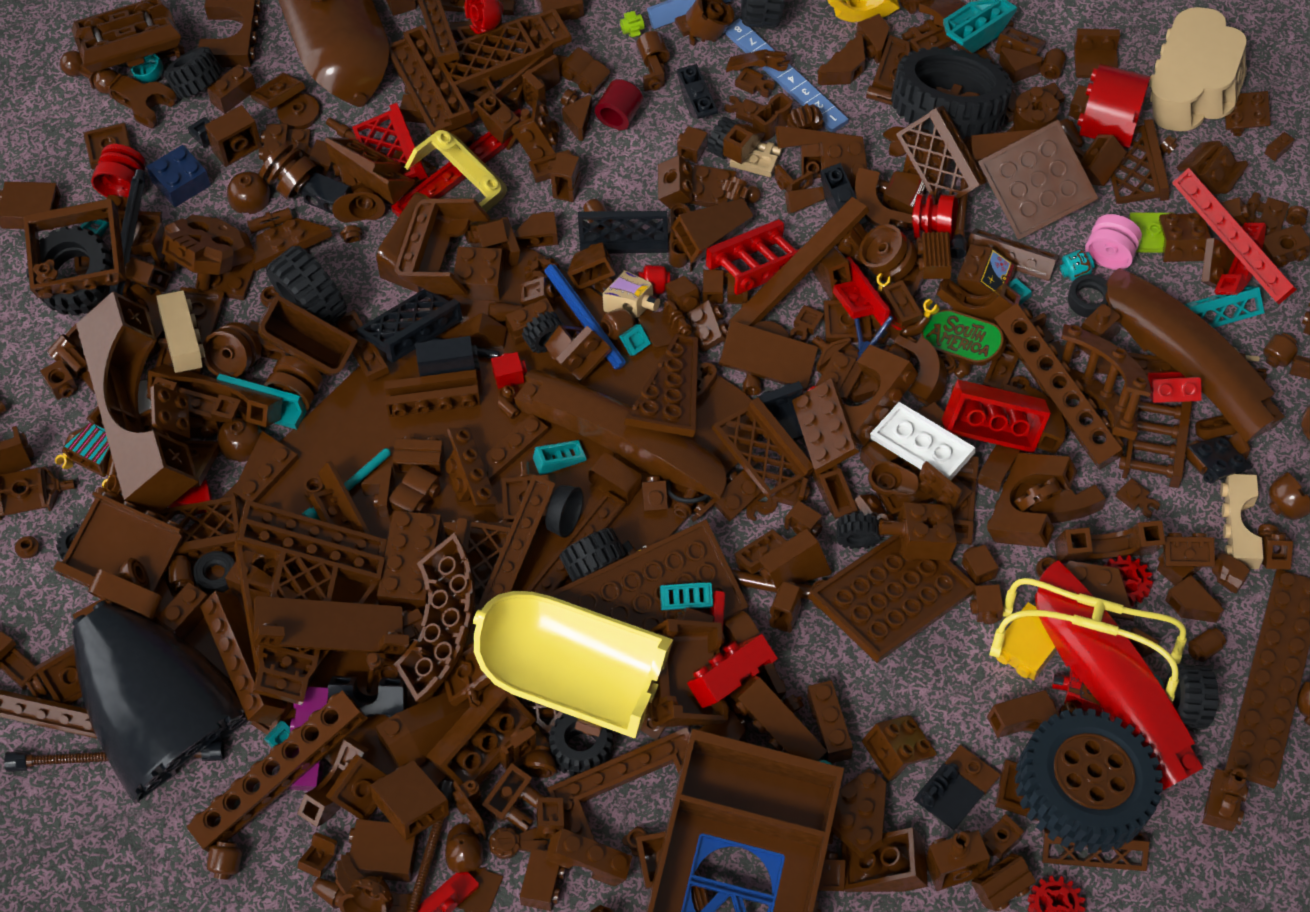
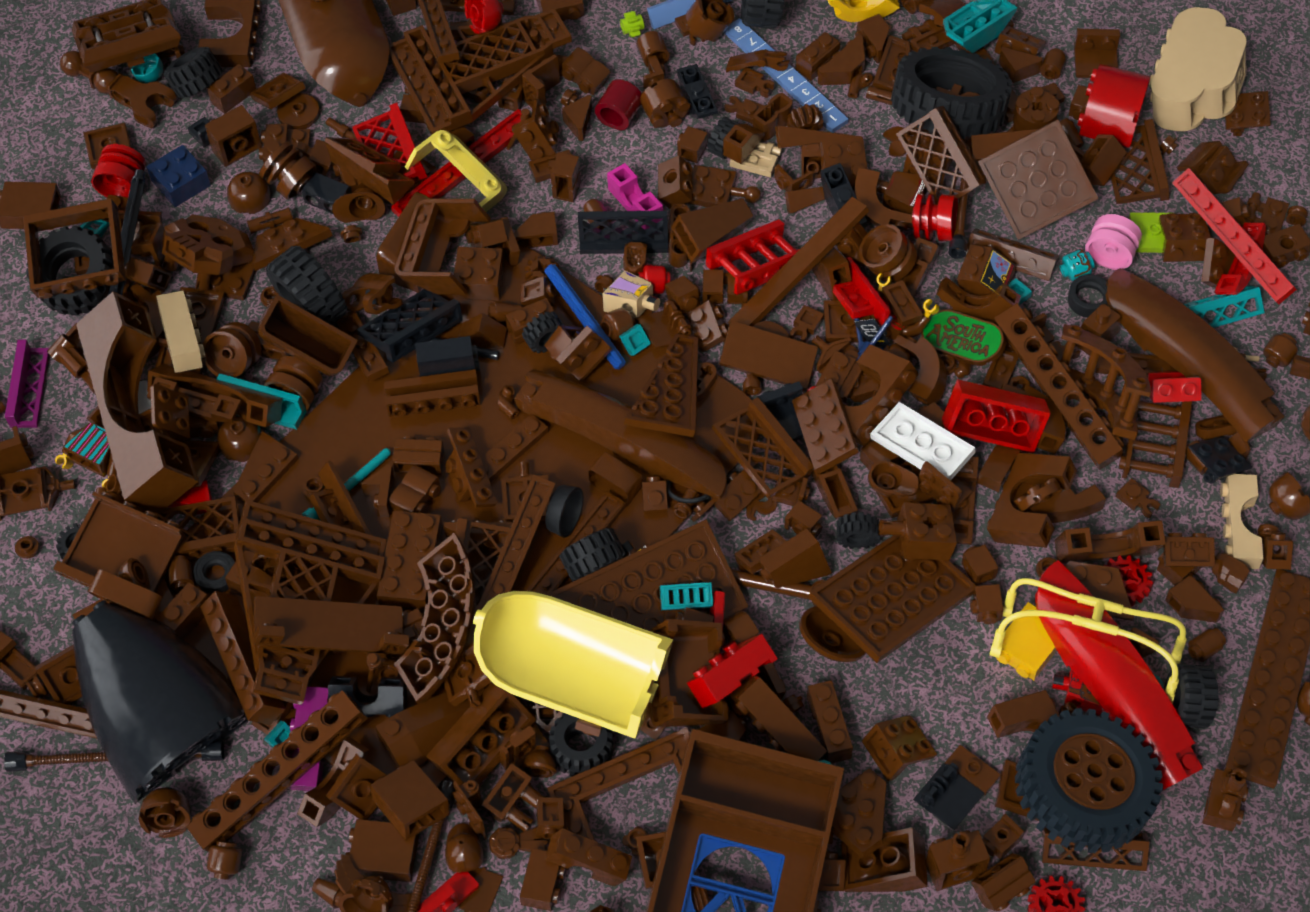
(18, 384): none -> magenta fence
(48, 276): reddish brown plate -> none
(54, 375): reddish brown brick -> none
(165, 812): none -> reddish brown cylinder
(319, 855): reddish brown bracket -> none
(372, 291): none -> reddish brown piece
(496, 116): reddish brown slope -> none
(508, 369): red brick -> none
(549, 464): teal slope -> none
(591, 266): reddish brown torso -> none
(625, 188): none -> dark pink arch
(635, 257): none -> reddish brown rock
(665, 103): none -> reddish brown brick
(735, 189): reddish brown gear -> none
(785, 606): reddish brown brick -> none
(816, 54): none -> reddish brown brick
(827, 637): none -> reddish brown dish
(858, 83): none -> reddish brown arm
(869, 329): none -> black sticker
(872, 505): reddish brown plate -> none
(935, 255): reddish brown brick -> none
(1279, 146): reddish brown piece -> none

